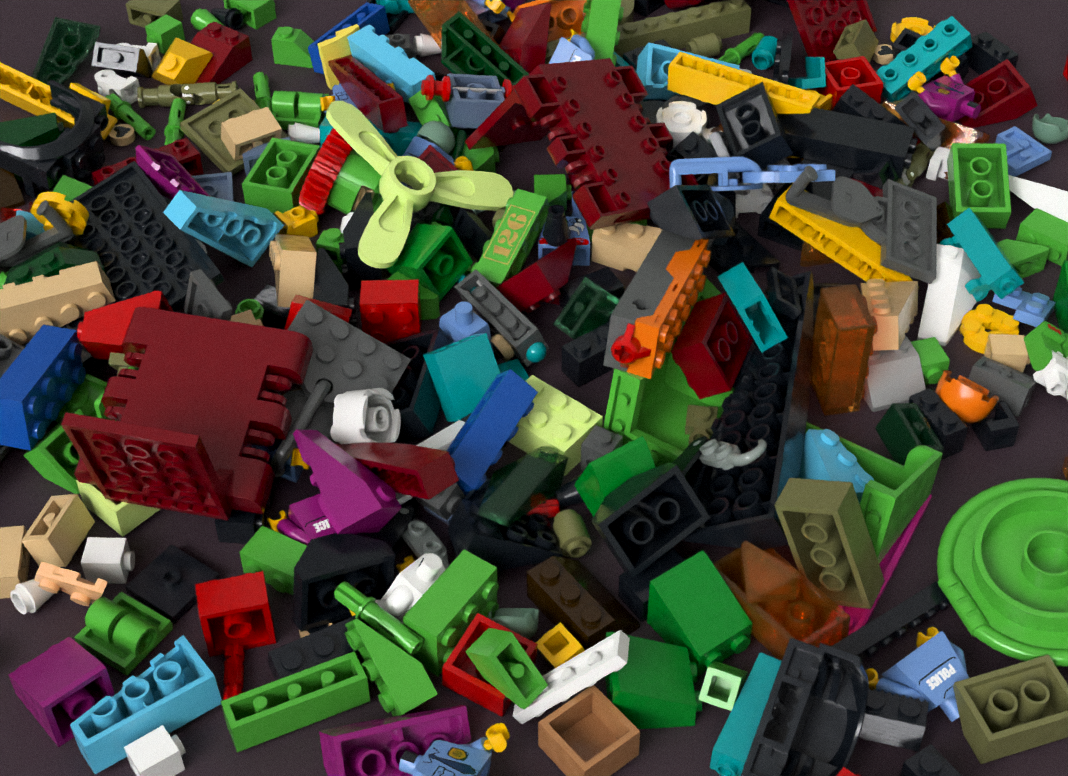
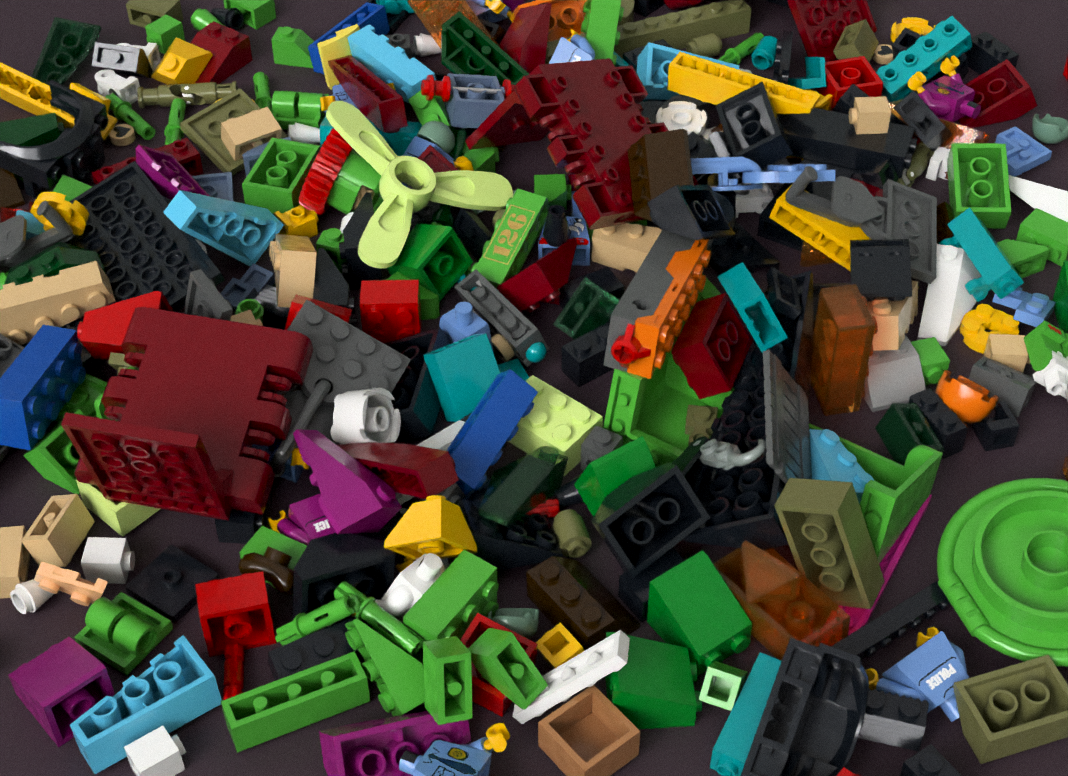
(248, 286): none -> sand blue slope
(274, 566): none -> dark brown piece
(308, 623): none -> bright green axle
(433, 528): none -> yellow slope
(447, 680): none -> bright green brick
(657, 165): none -> dark brown slope
(785, 422): none -> dark grey door
(870, 115): none -> tan brick
(881, 268): none -> black slope

